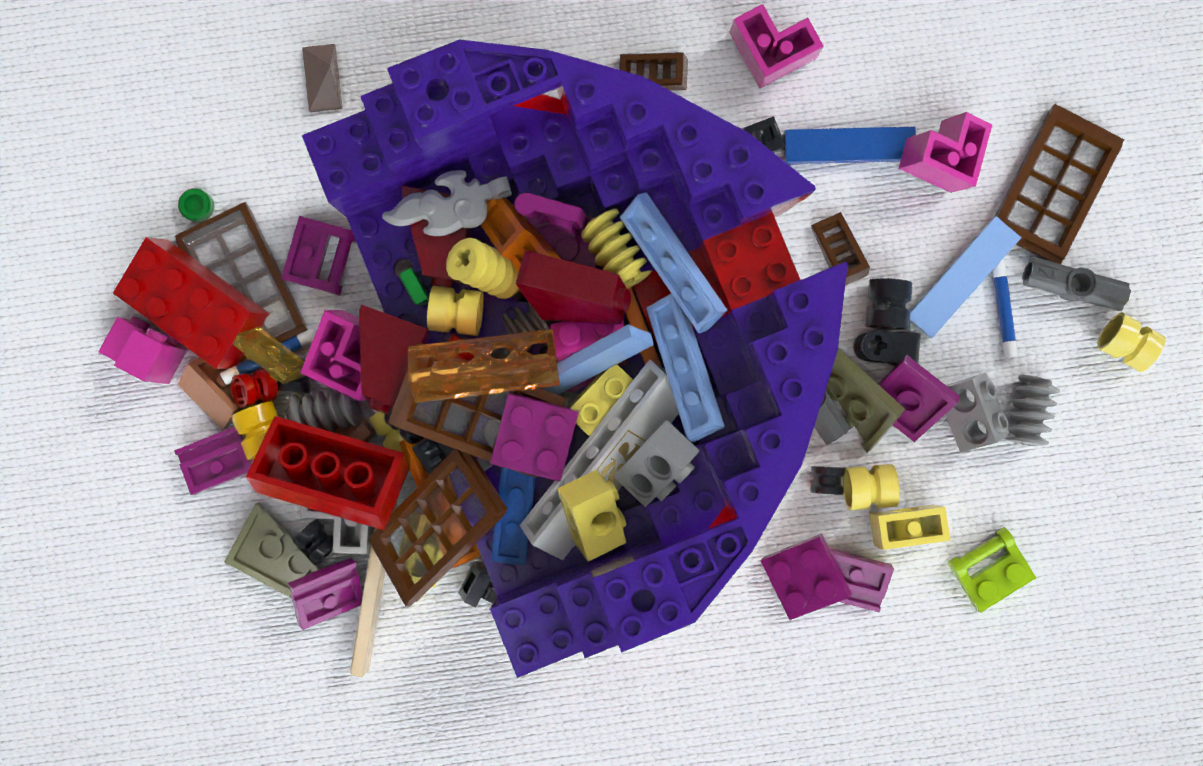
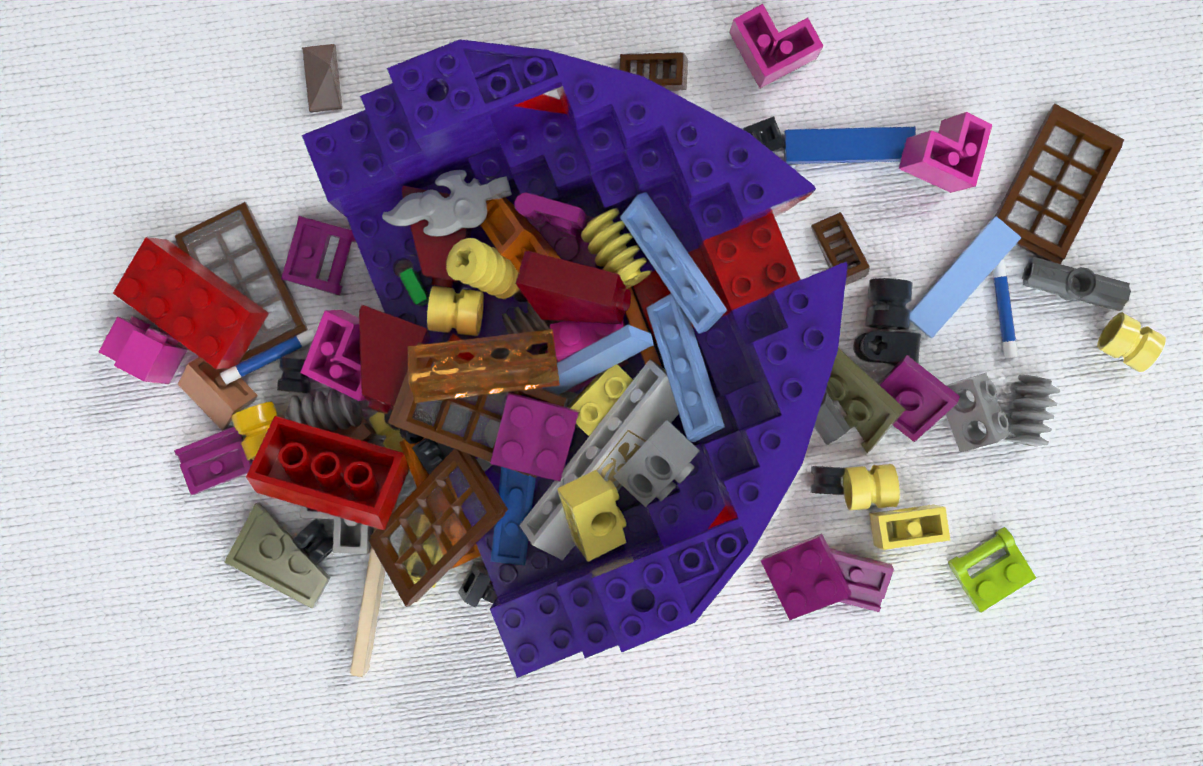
(196, 205): green tile -> none
(251, 388): red wheel -> none
(269, 354): clear yellow plate -> none
(326, 593): magenta plate -> none

